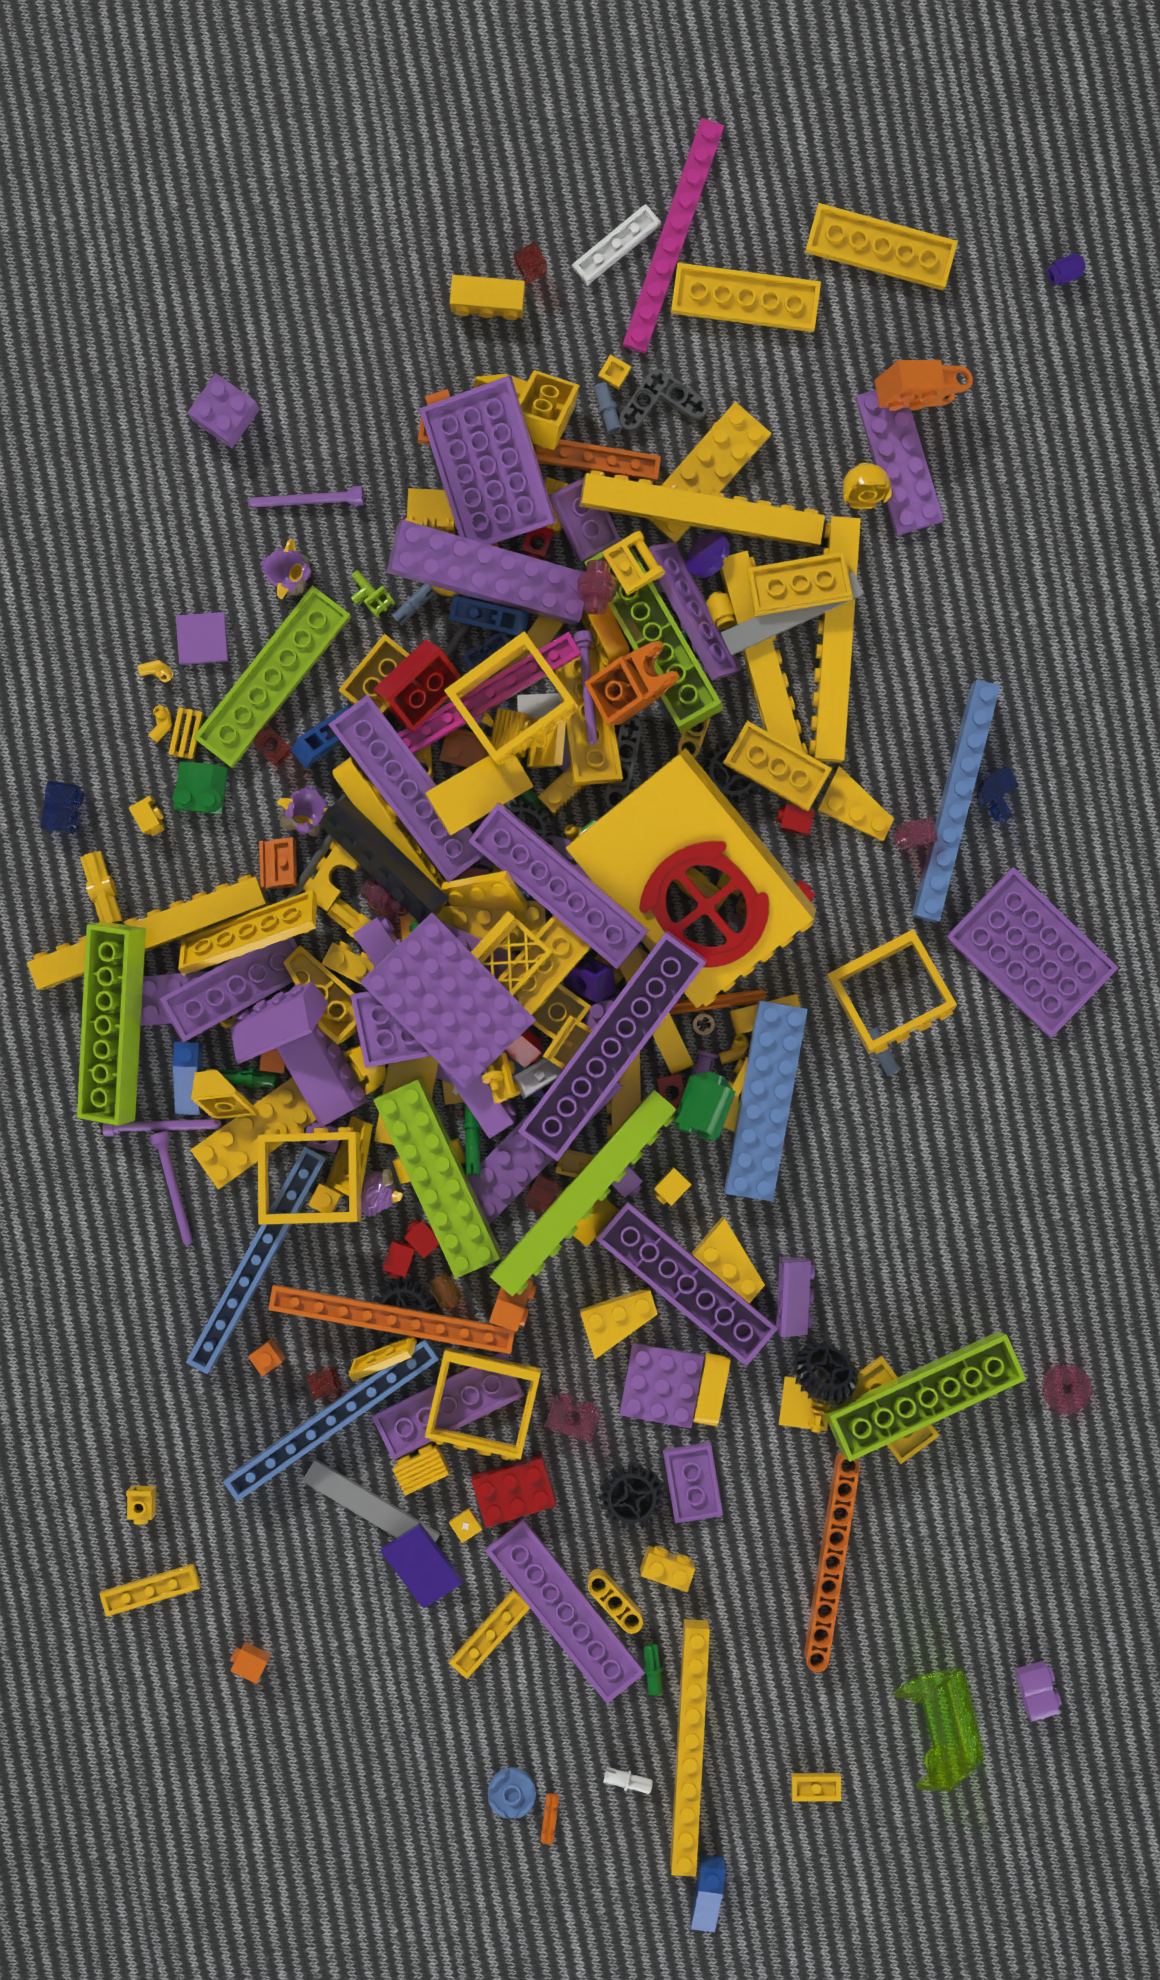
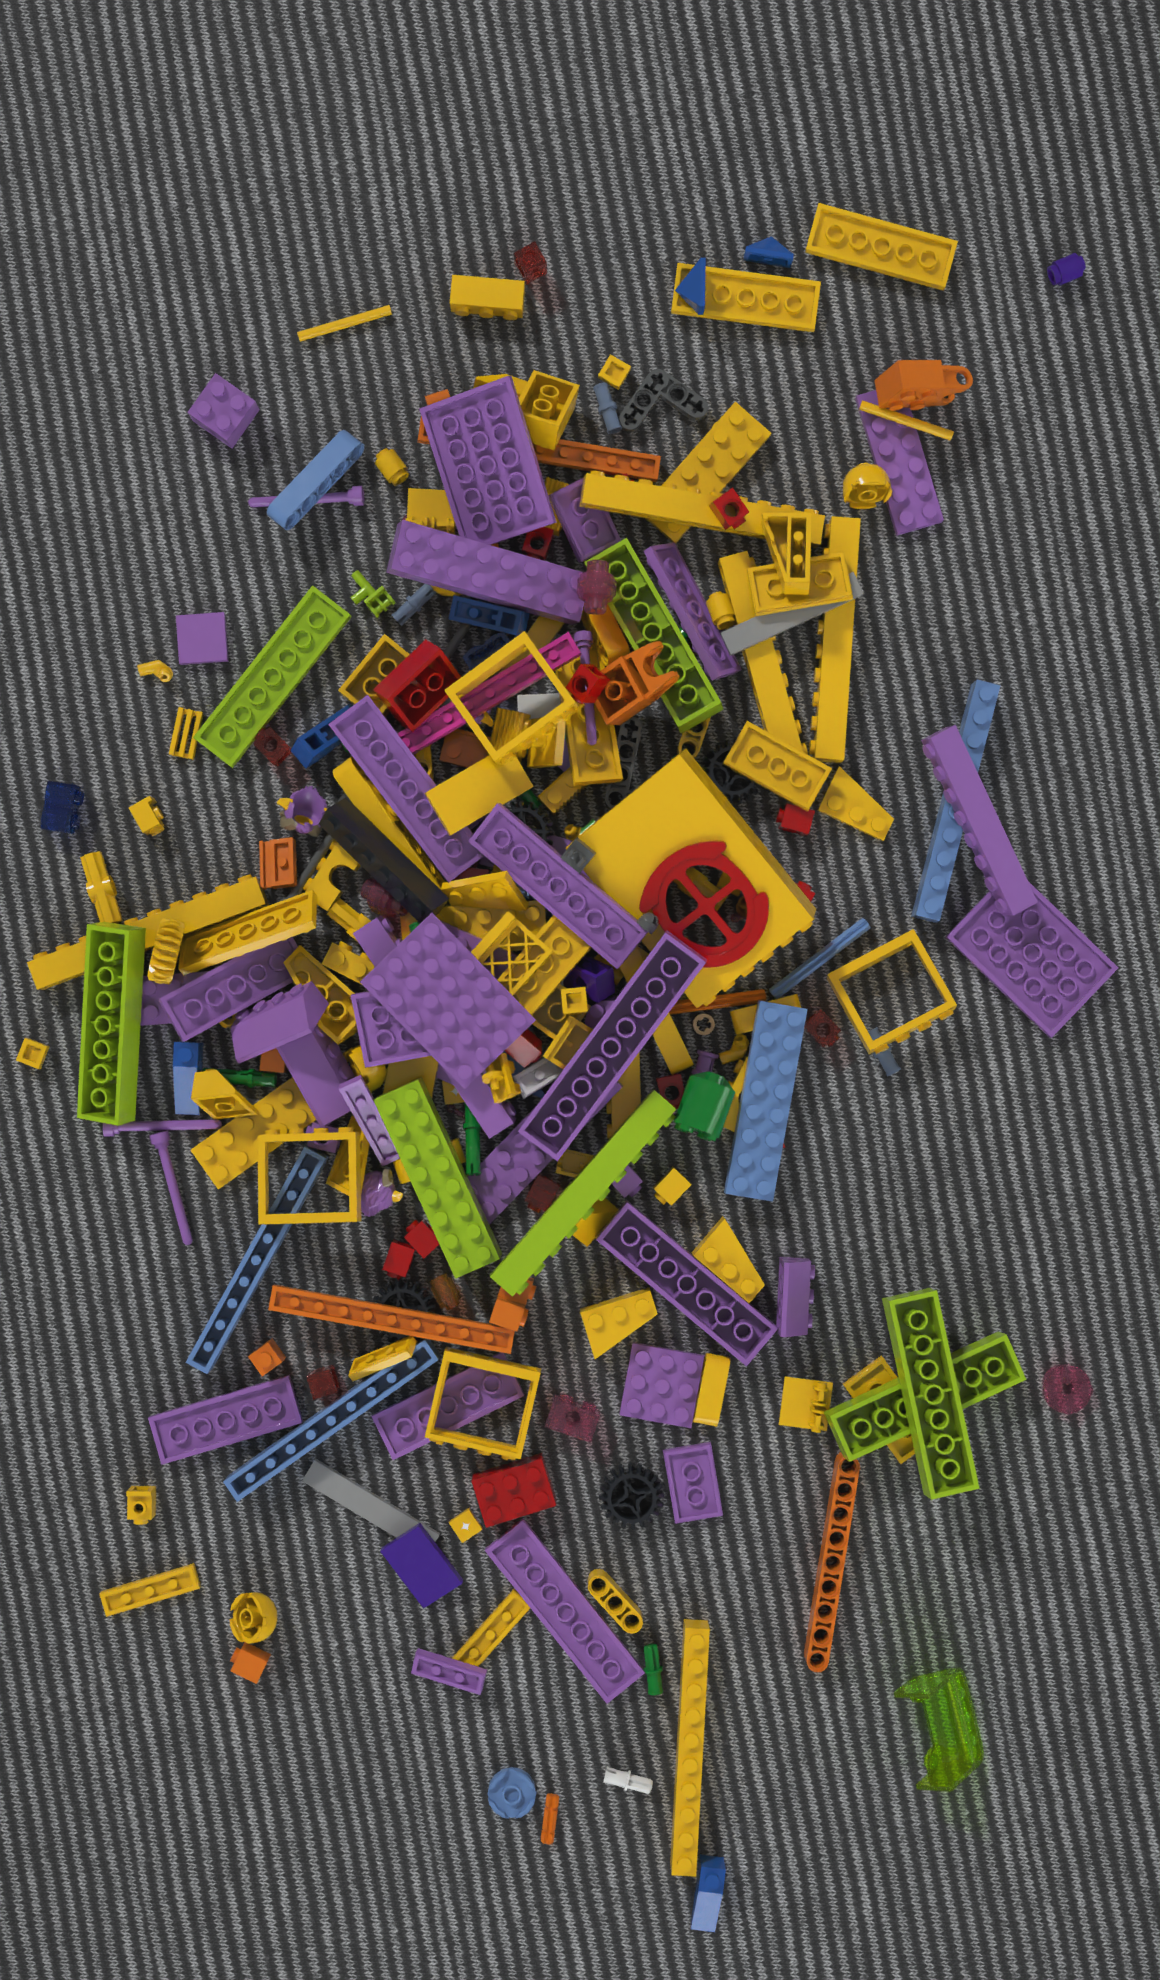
(32, 1053): none -> yellow plate
(163, 722): yellow arm -> none
(166, 951): none -> yellow gear
(200, 788): green slope -> none
(225, 1419): none -> medium lavender plate
(253, 1617): none -> yellow cylinder
(287, 570): medium lavender hair -> none
(315, 480): none -> medium blue beam
(325, 1198): yellow brick -> none
(344, 323): none -> yellow bar
(367, 1116): none -> medium lavender plate
(391, 466): none -> yellow brick
(421, 1468): yellow brick -> none
(449, 1671): none -> medium lavender tile
(574, 1001): none -> yellow brick
(578, 855): none -> dark grey tile
(596, 683): none -> red brick
(616, 244): white tile -> none
(626, 567): yellow plate -> none
(648, 922): none -> dark grey hinge
(667, 1568): yellow brick -> none
(673, 235): dark pink plate -> none
(693, 287): none -> blue slope
(707, 554): dark purple tile -> none
(729, 498): none -> red brick
(769, 252): none -> blue slope
(790, 548): none -> yellow wedge
(811, 1028): none -> clear red brick
(815, 1787): yellow plate -> none
(819, 958): none -> medium blue axle
(829, 1368): black gear -> none
(906, 420): none -> yellow bar
(915, 834): clear pink brick -> none
(930, 1393): none -> lime brick
(979, 821): none -> medium lavender brick
(991, 792): clear blue brick -> none
(1037, 1690): medium lavender brick -> none

